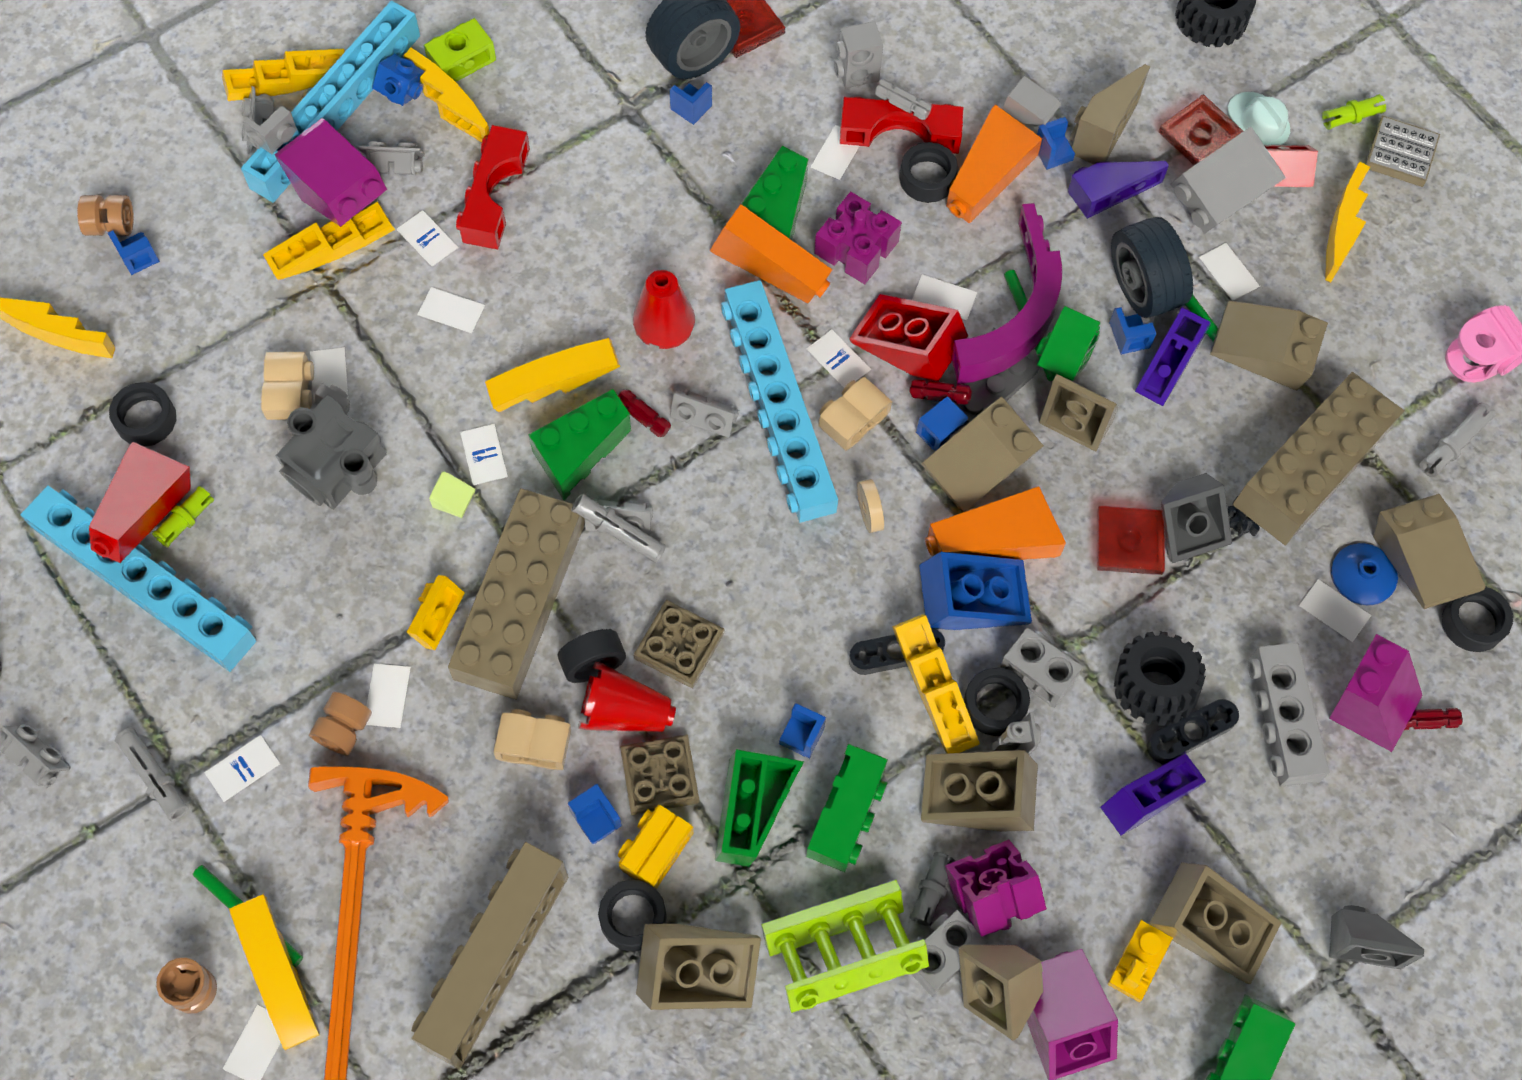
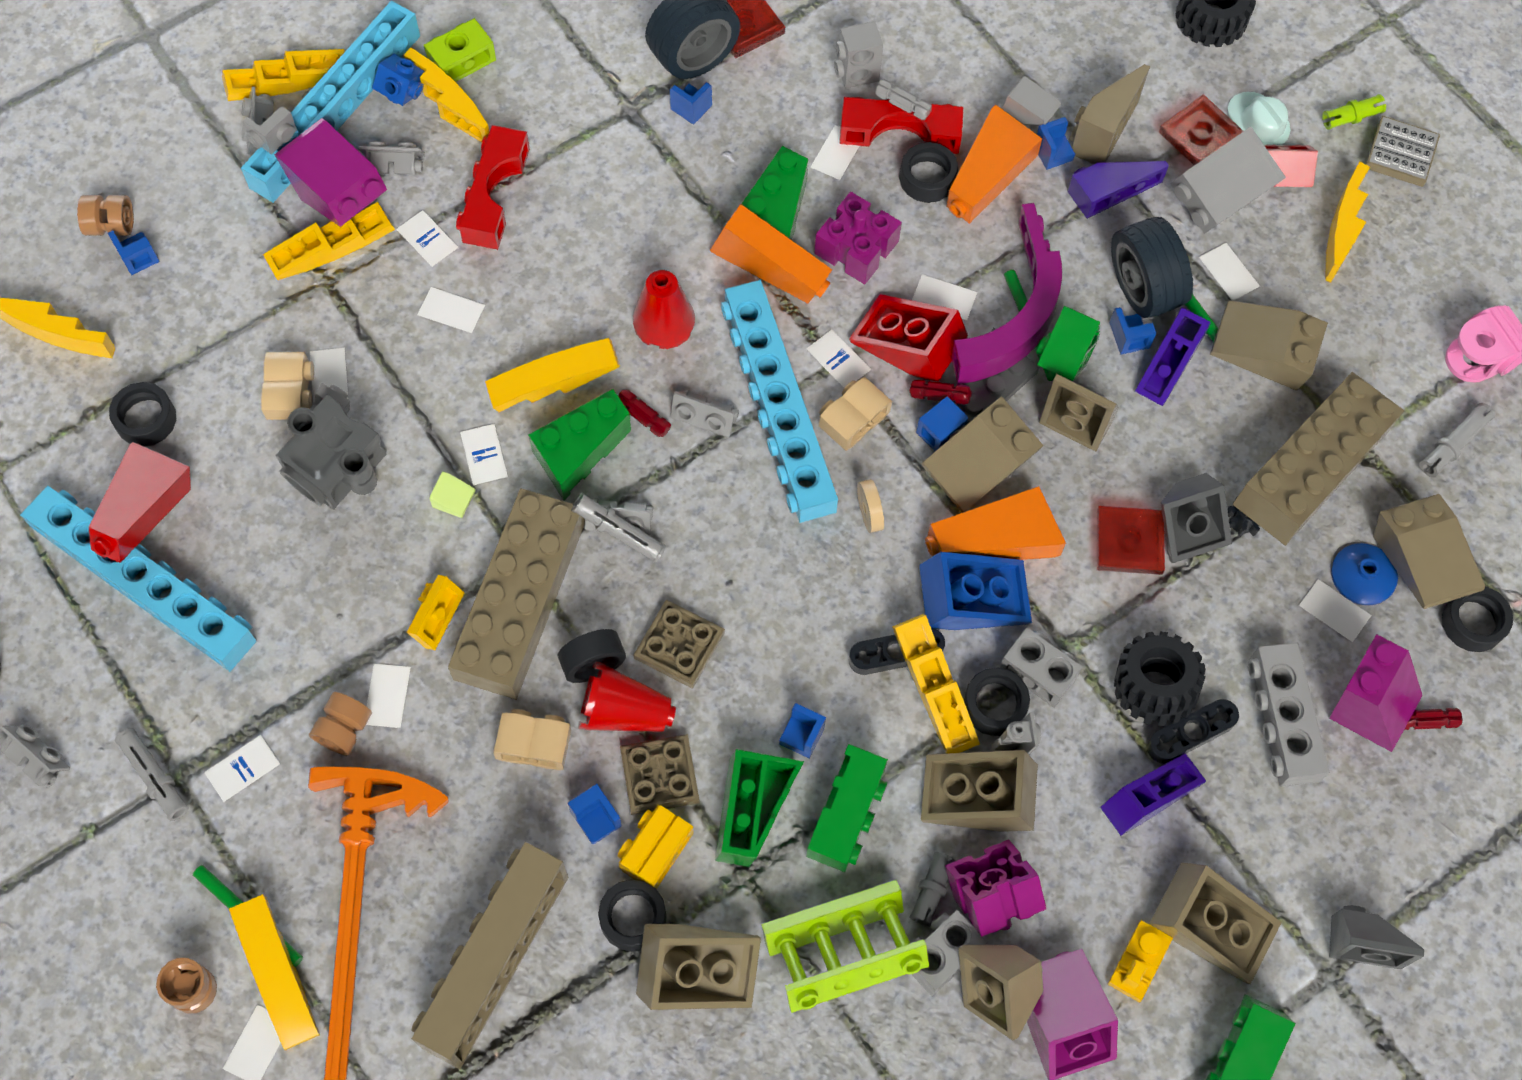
(183, 516): lime pin -> none

